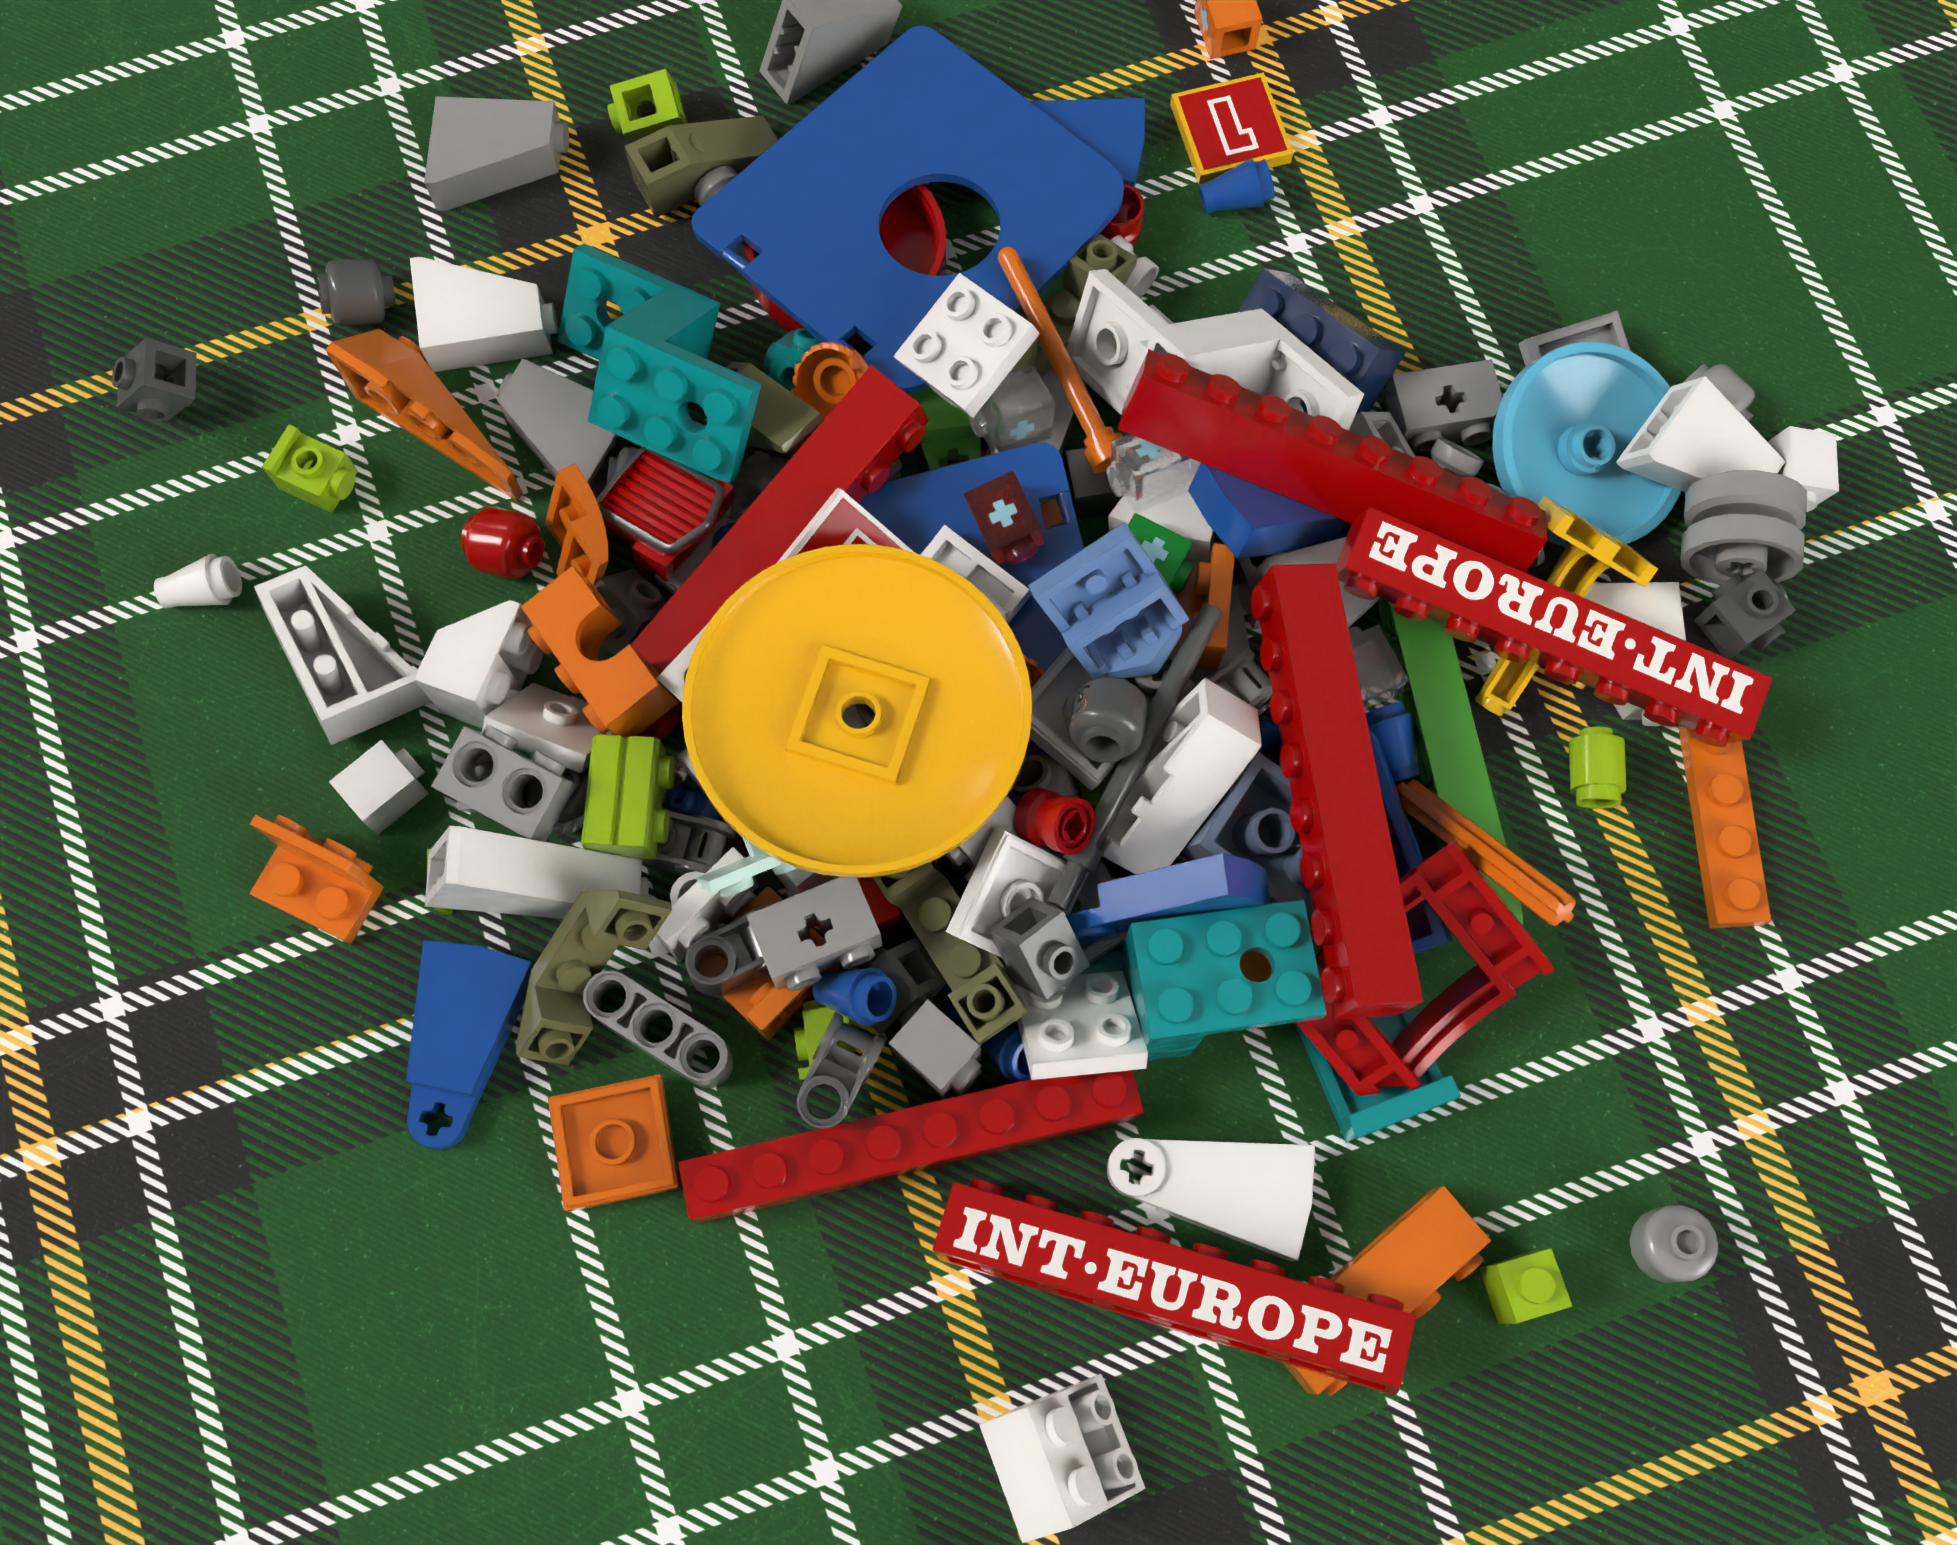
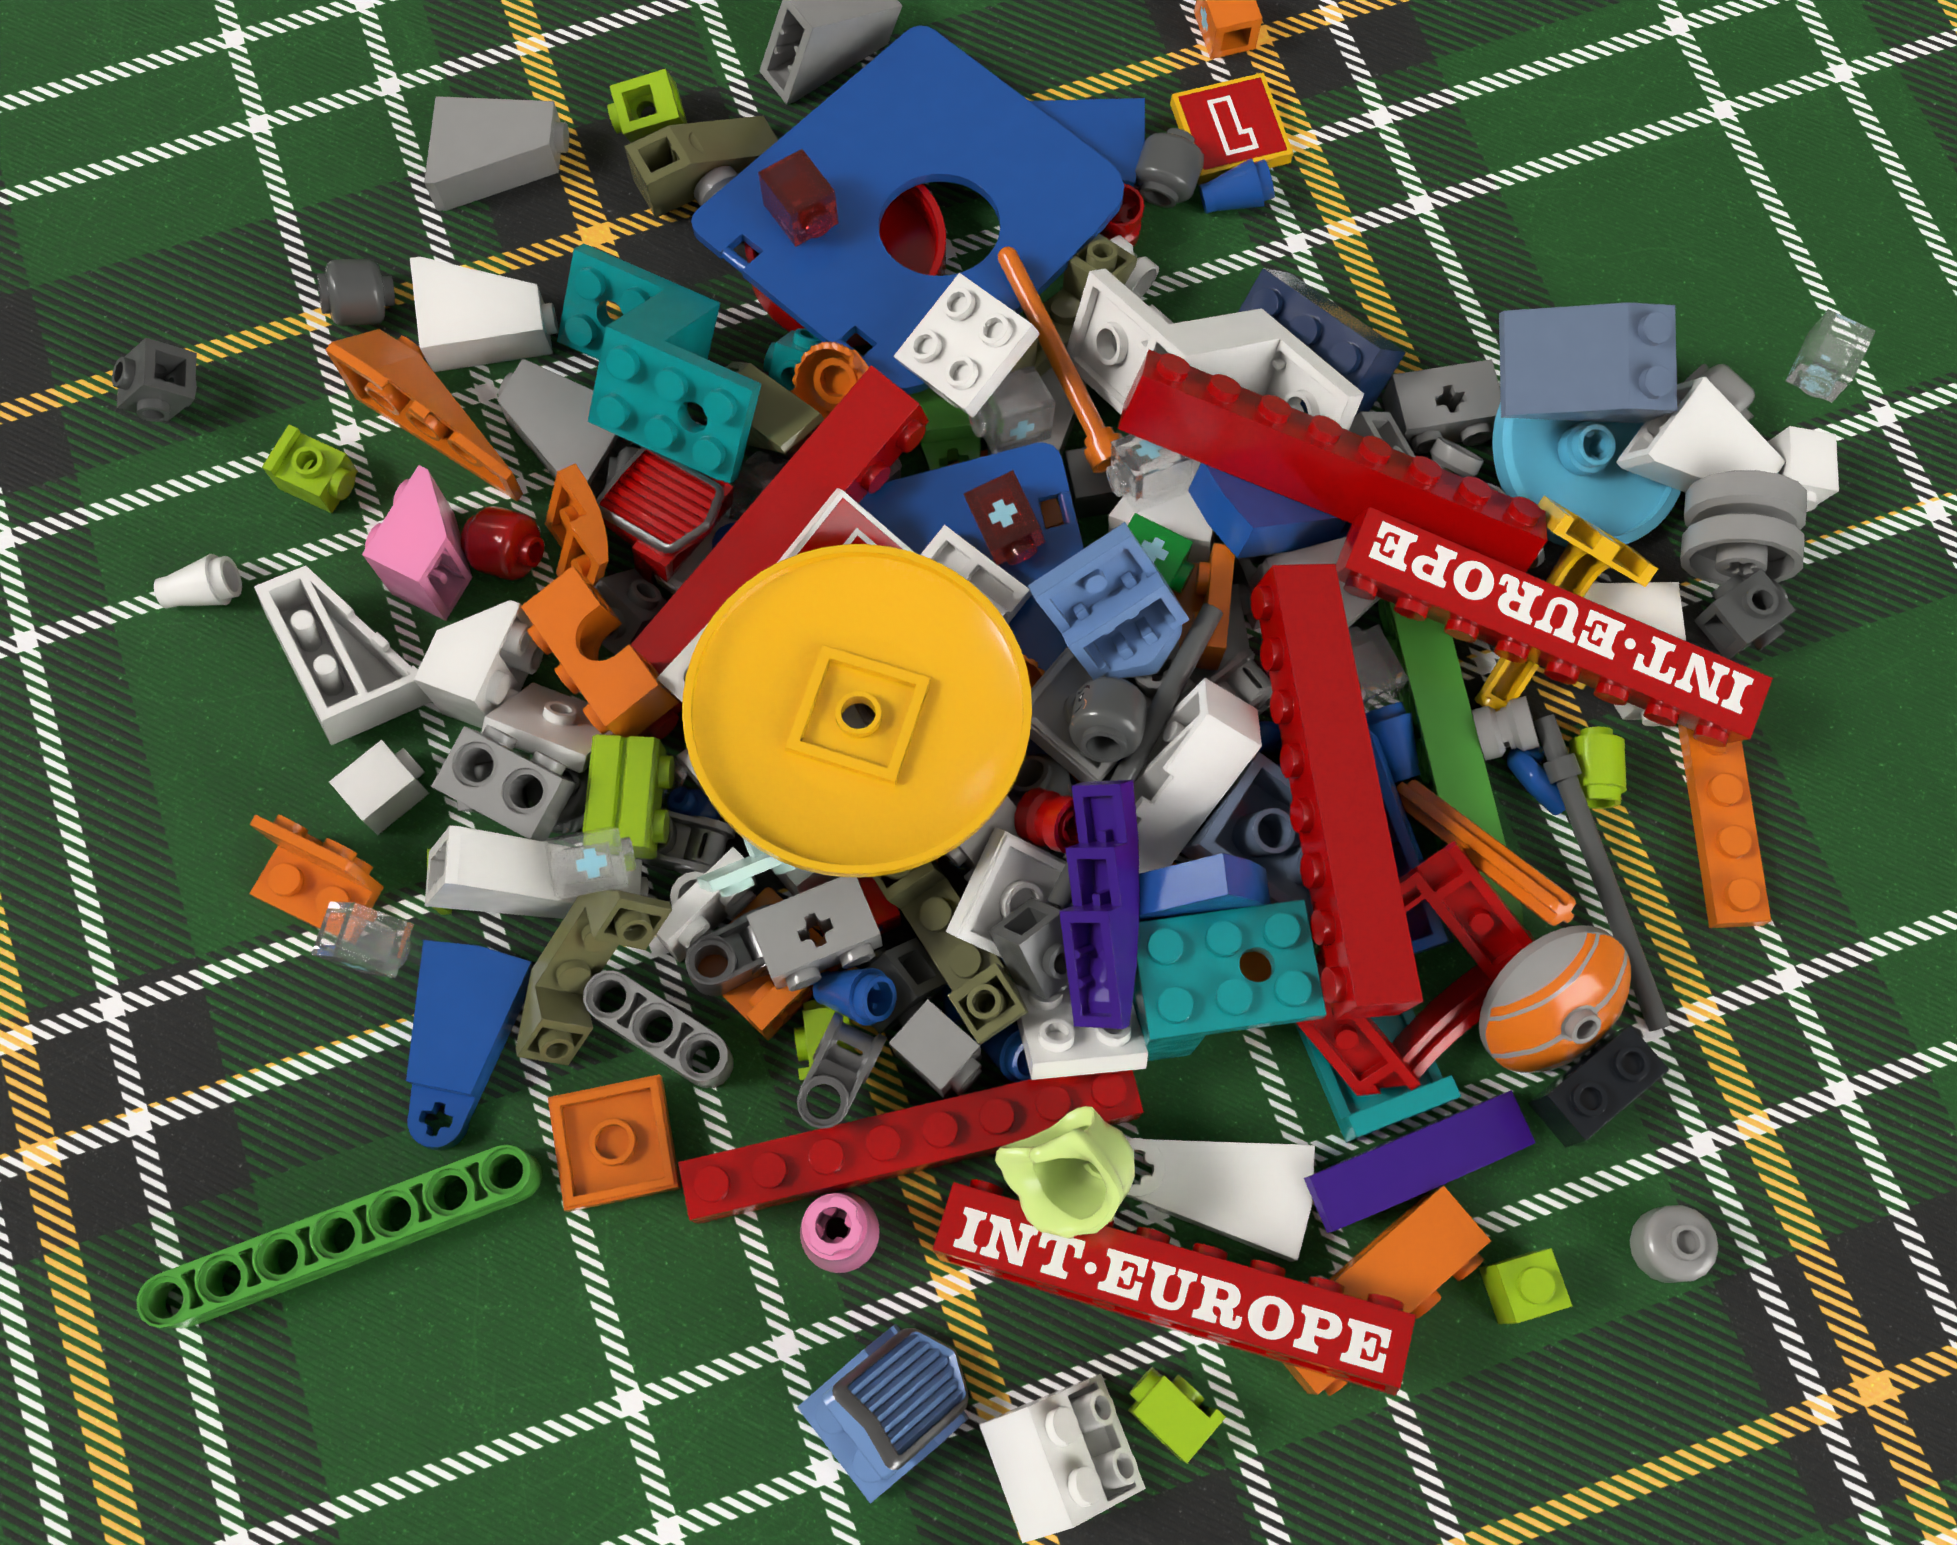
(314, 1239): none -> bright green beam
(363, 939): none -> clear brick
(420, 547): none -> bright pink slope
(589, 862): none -> clear brick
(799, 197): none -> clear red brick
(841, 1253): none -> bright pink plant
(889, 1407): none -> medium blue piece
(1070, 1173): none -> yellowish green piece
(1105, 894): none -> dark purple slope
(1169, 168): none -> dark grey head
(1173, 1413): none -> lime brick
(1419, 1161): none -> dark purple slope
(1505, 728): none -> light grey wheel
(1534, 778): none -> blue arm
(1555, 999): none -> dish
(1563, 770): none -> dark grey bar
(1589, 362): none -> sand blue slope
(1598, 1086): none -> black brick
(1830, 356): none -> clear brick

